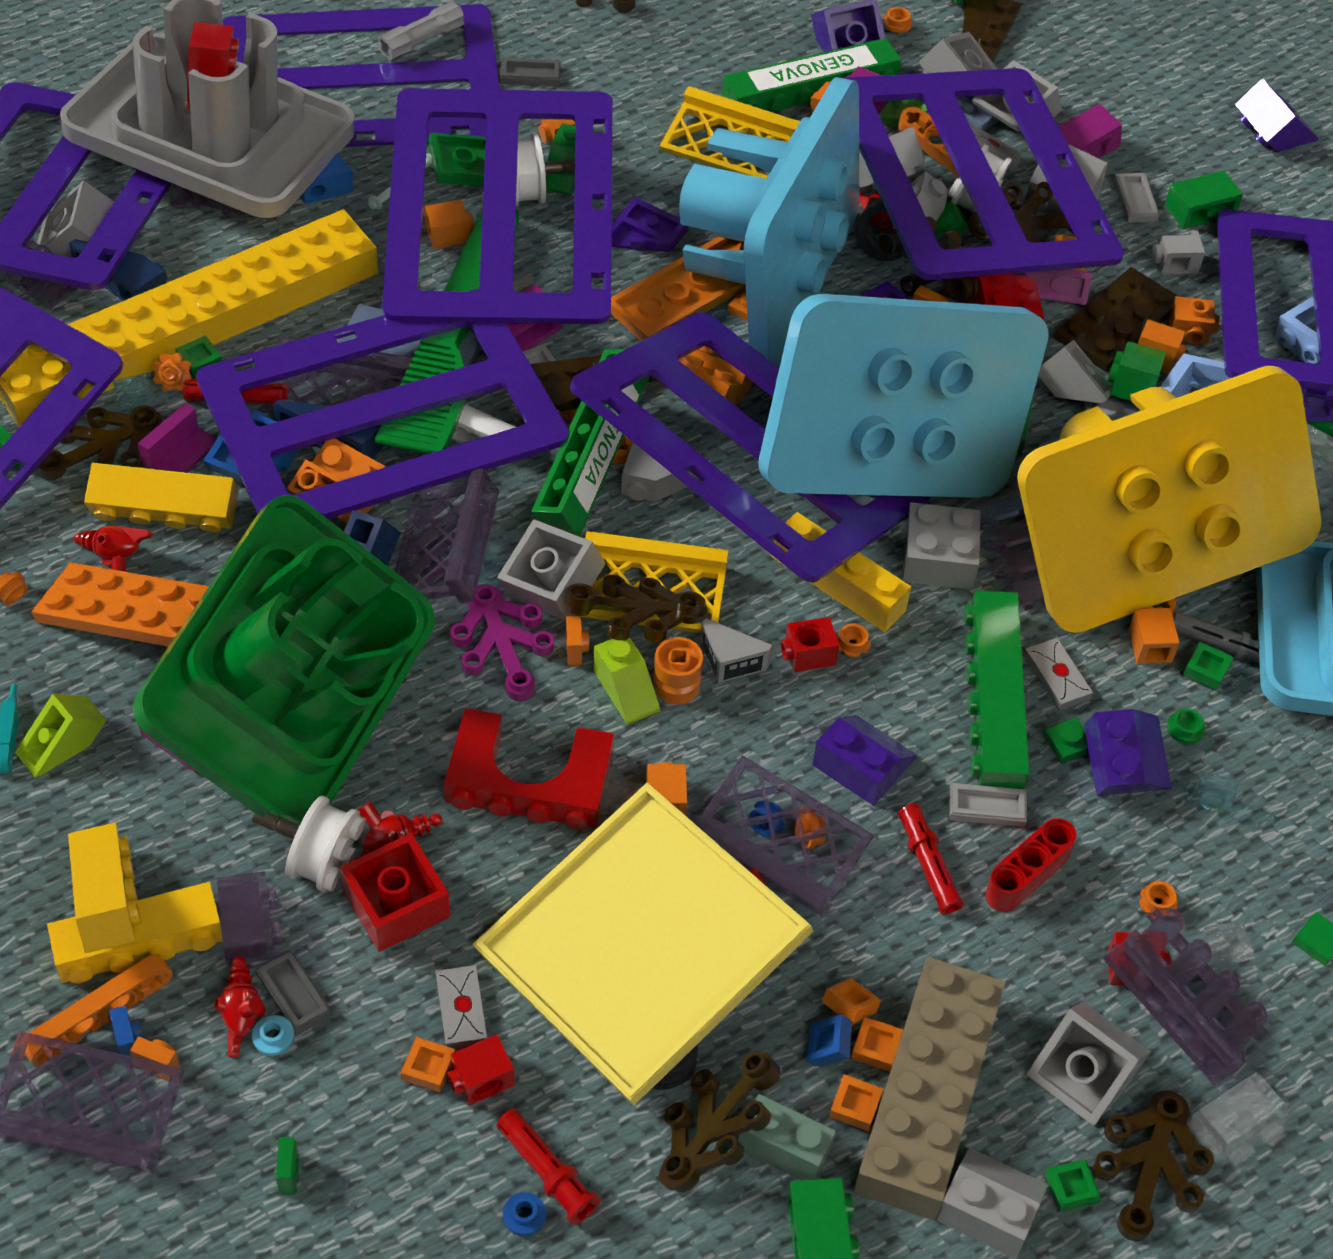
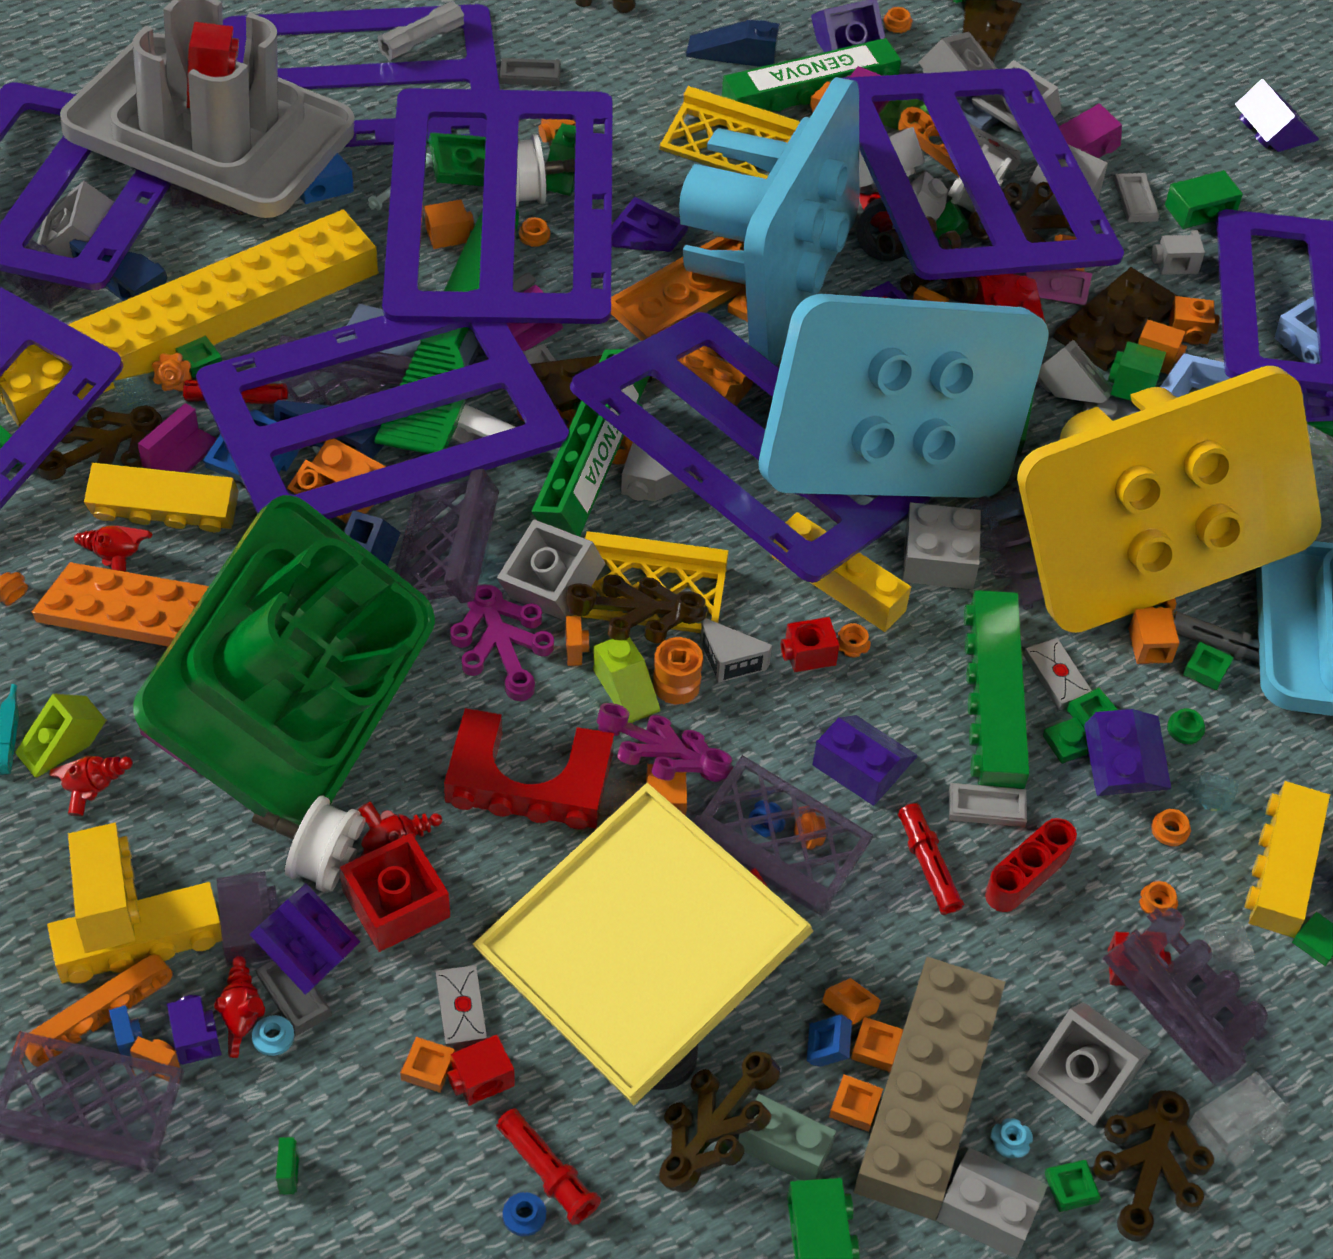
(88, 778): none -> red piece
(193, 1030): none -> dark purple brick
(305, 938): none -> dark purple slope
(534, 232): none -> orange plate
(664, 743): none -> magenta plant
(740, 43): none -> dark blue slope
(1006, 1147): none -> medium azure plate
(1089, 703): none -> green plate
(1172, 818): none -> orange plate
(1288, 859): none -> yellow brick

